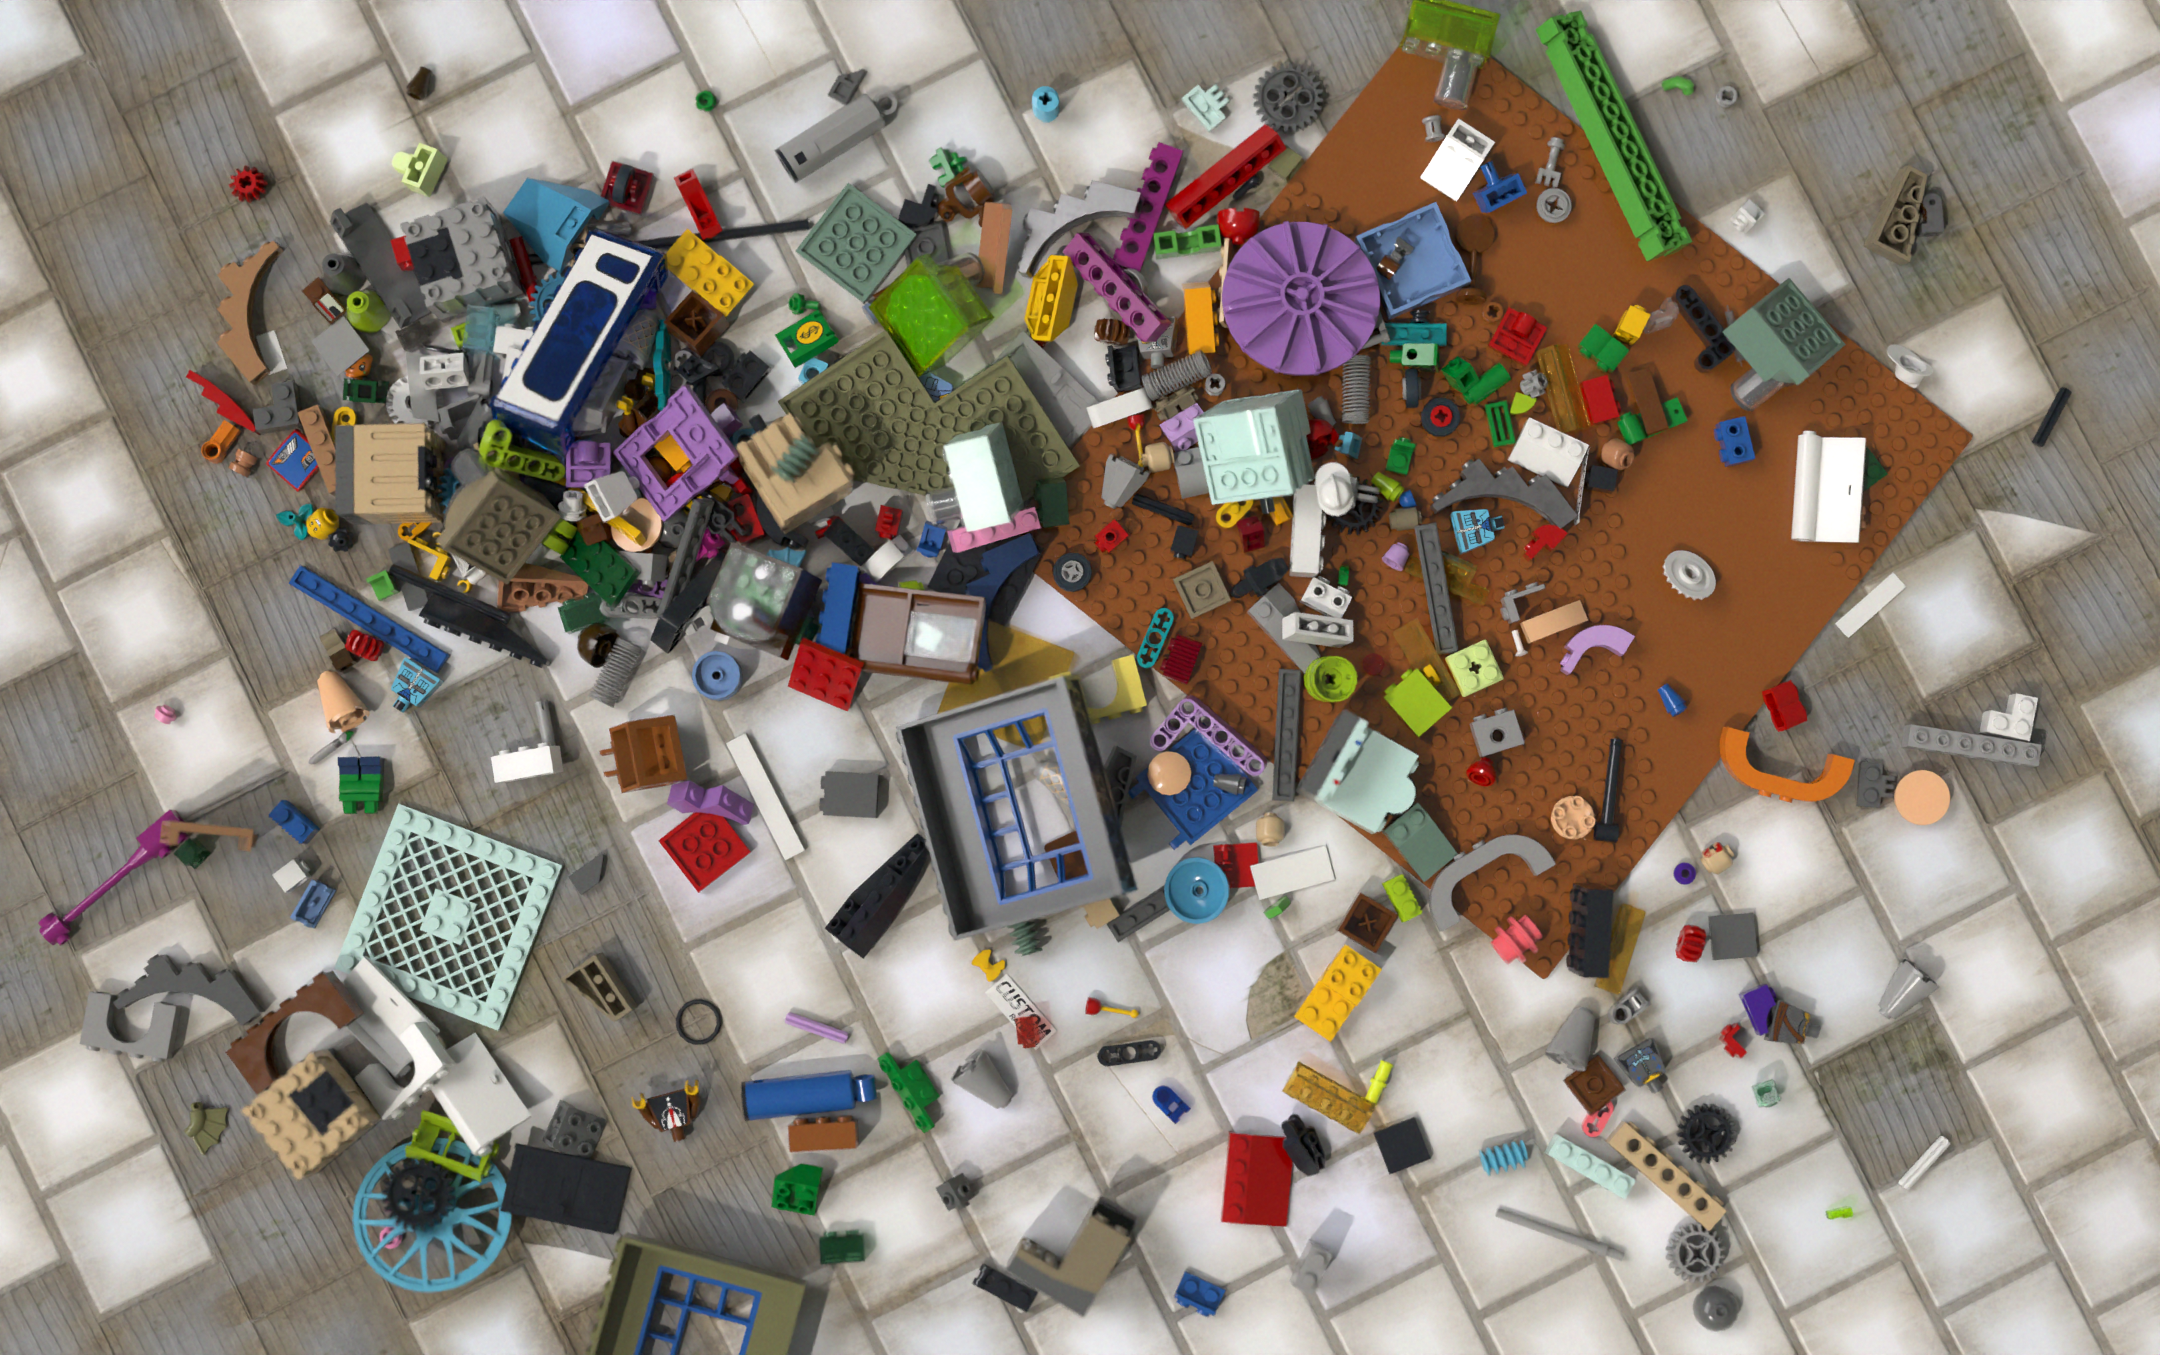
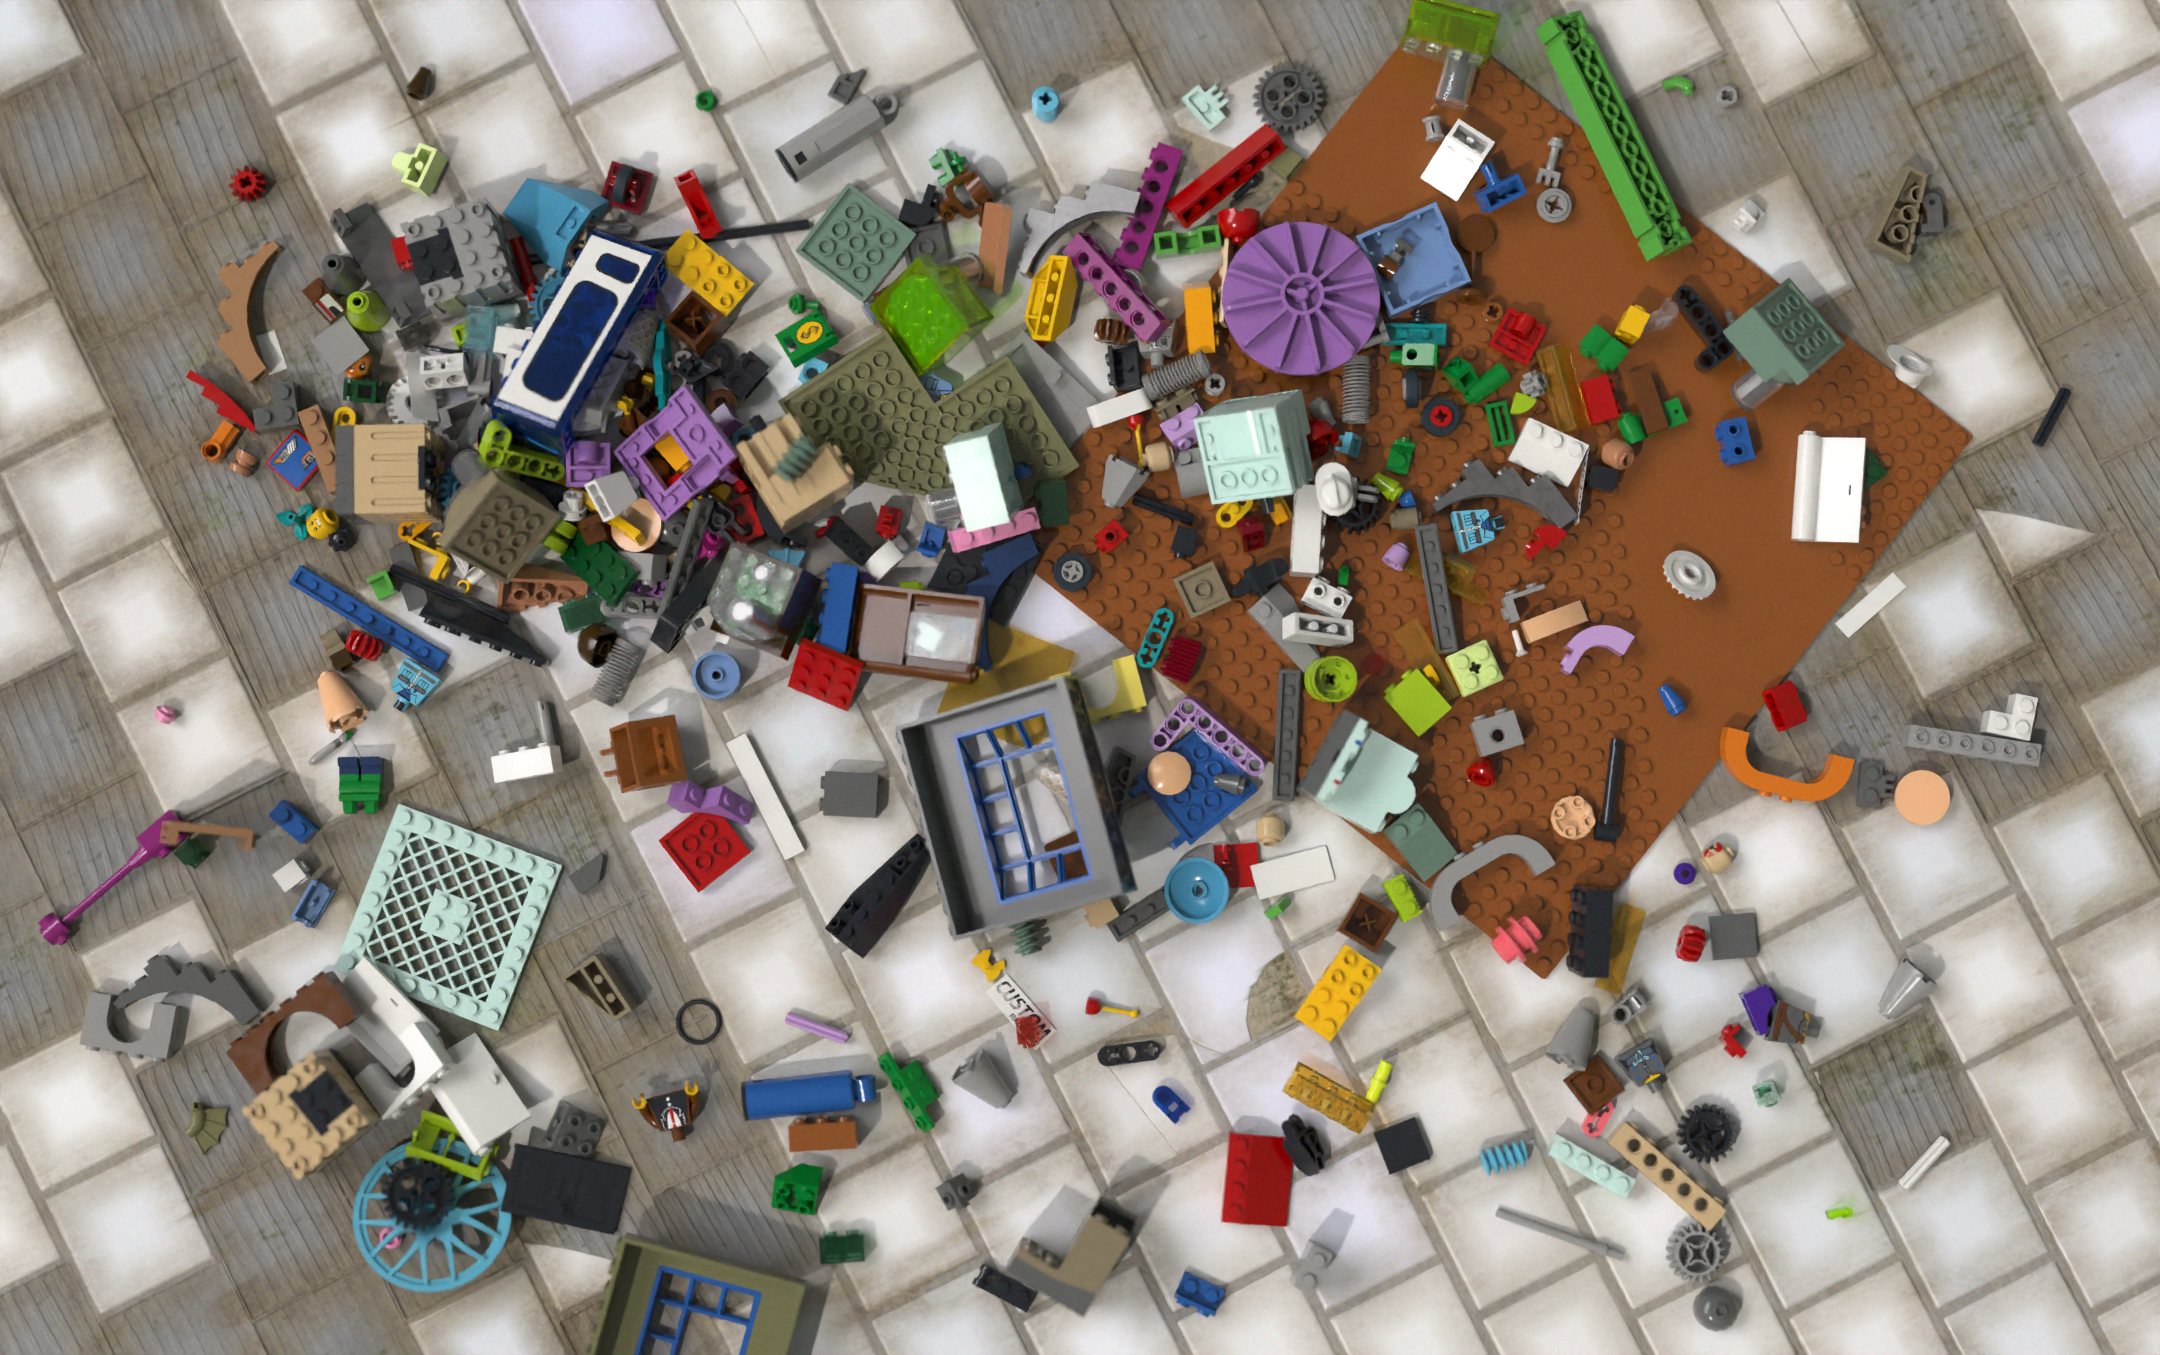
(1022, 470): none -> blue hinge

